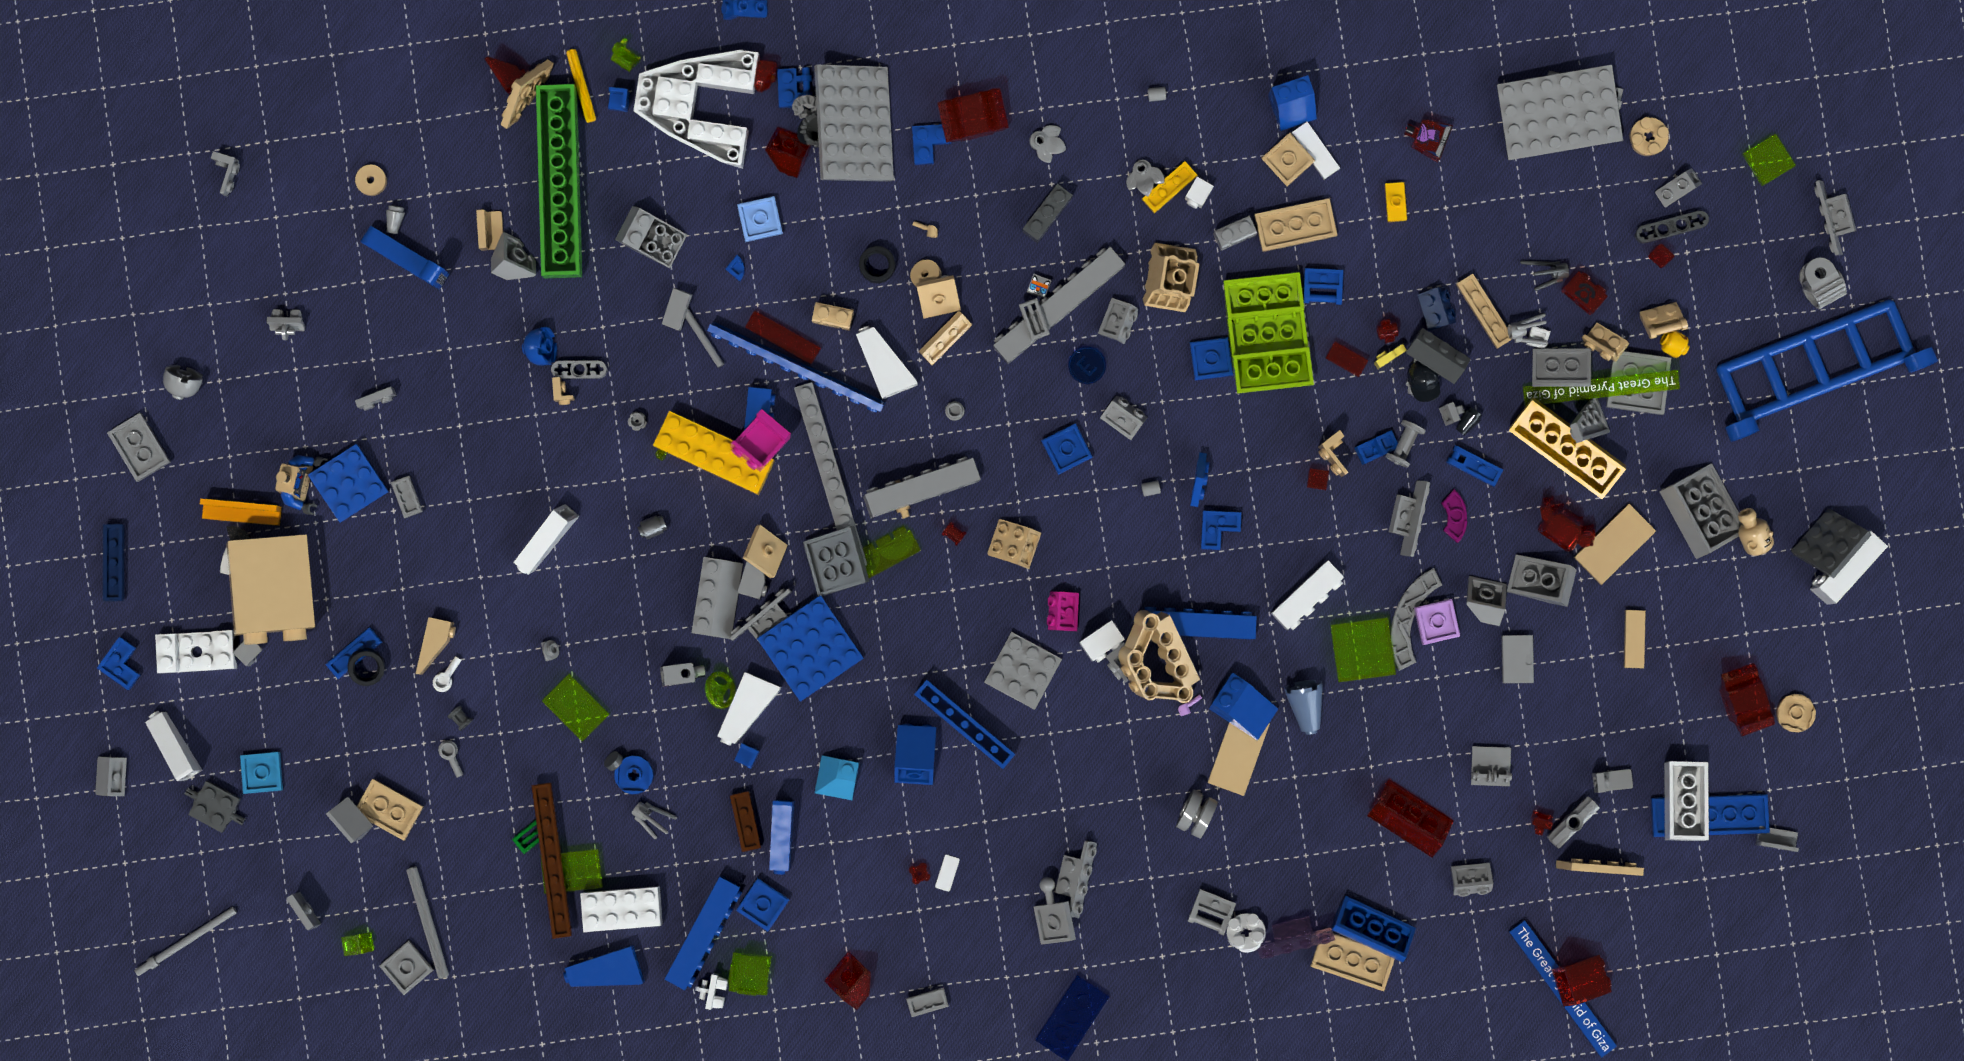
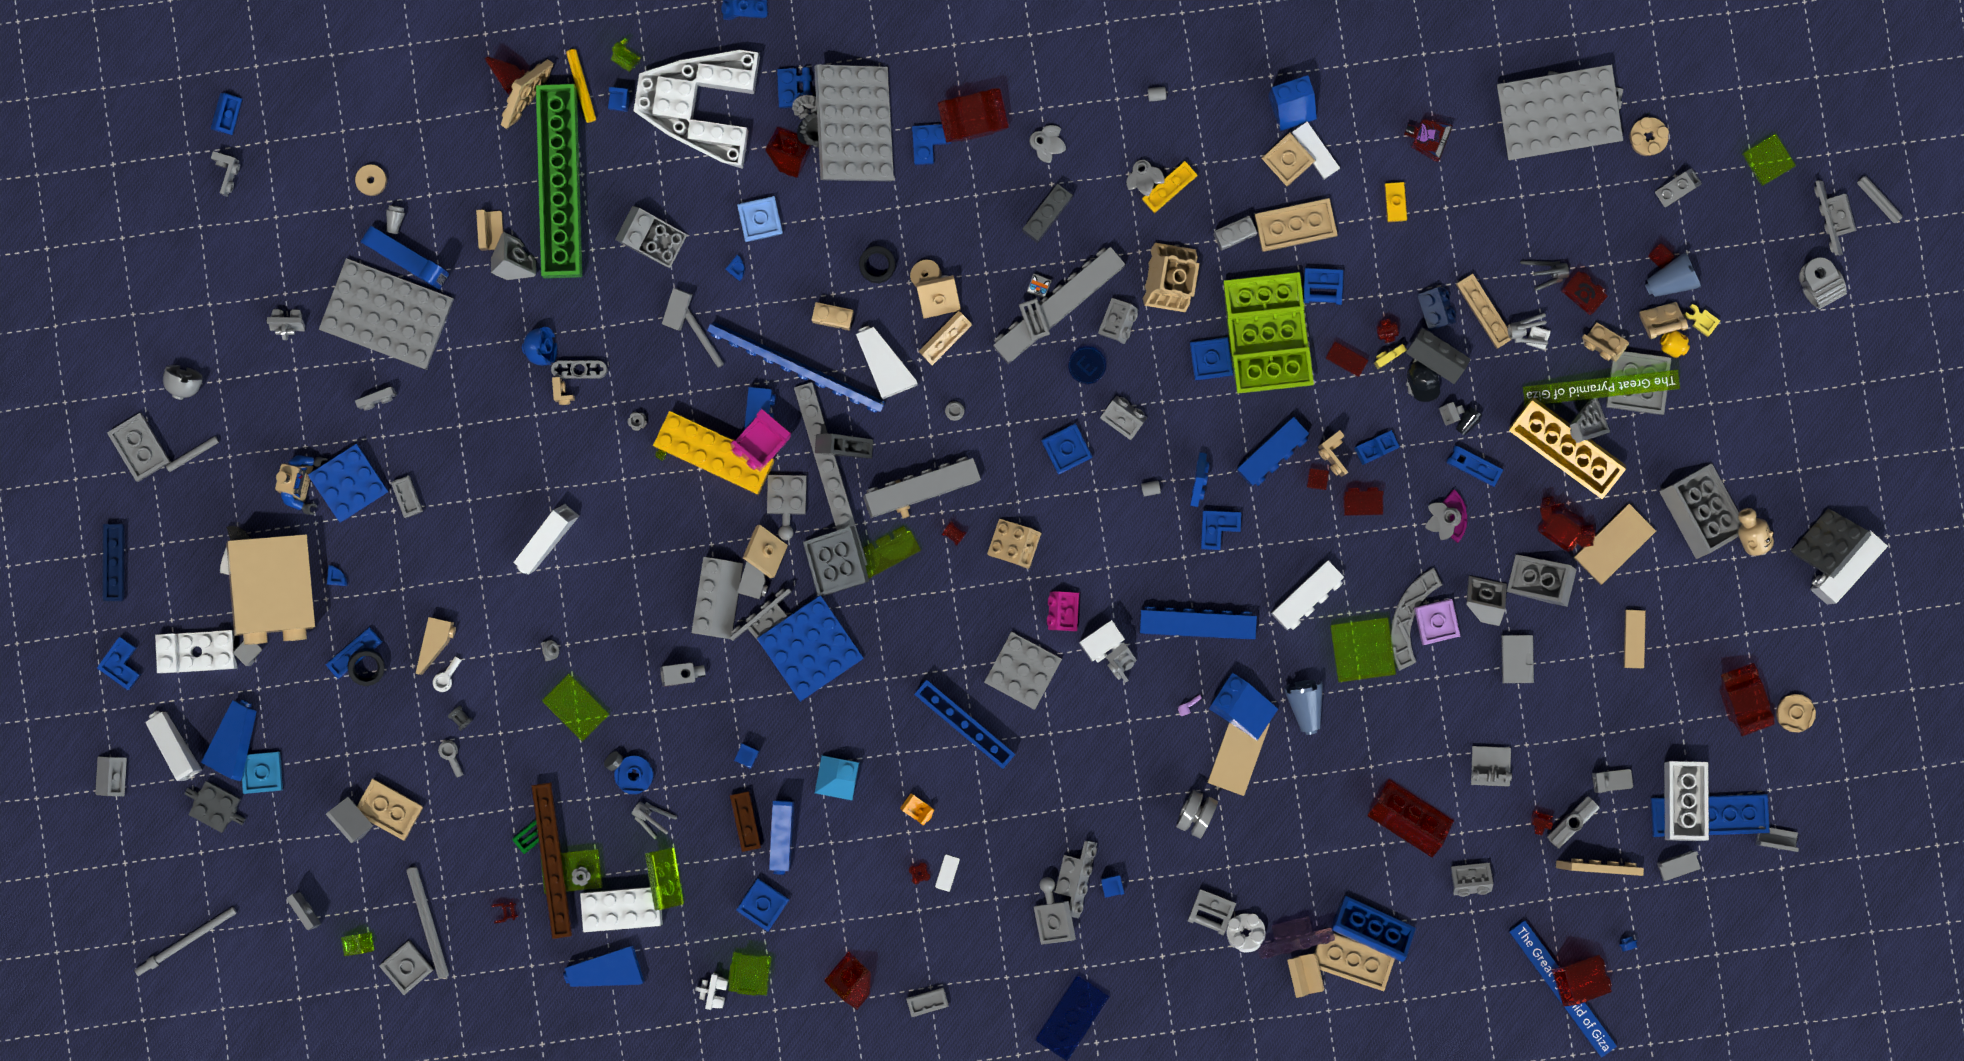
(191, 454): none -> light grey bar
(226, 113): none -> blue slope
(231, 742): none -> blue slope
(241, 512): light orange fence -> none
(336, 577): none -> blue tile
(386, 314): none -> light grey plate
(511, 905): none -> clear red piece
(581, 871): none -> light grey plate
(652, 527): flat silver brick -> none
(664, 878): none -> clear neon green tile
(703, 932): blue brick -> none
(716, 691): clear neon green piece -> none
(748, 704): white slope -> none
(765, 75): clear red rock -> none
(783, 337): clear red plate -> none
(786, 496): none -> light grey plate
(843, 446): none -> dark grey slope
(915, 754): blue slope -> none
(917, 809): none -> light orange bracket
(932, 231): tan hand -> none
(1112, 886): none -> blue panel
(1138, 643): tan brick -> none
(1198, 193): white brick -> none
(1274, 450): none -> blue brick
(1305, 974): none -> tan panel
(1363, 502): none -> clear red bracket
(1405, 443): light grey hose -> none
(1408, 517): light grey bracket -> none
(1441, 520): none -> light grey plate
(1561, 368): light grey plate -> none
(1628, 944): none -> blue plate
(1671, 225): dark grey beam -> none
(1673, 278): none -> sand blue cone
(1679, 865): none -> light grey panel
(1704, 321): none -> light yellow plate
(1746, 420): blue fence -> none
(1880, 200): none -> light grey axle

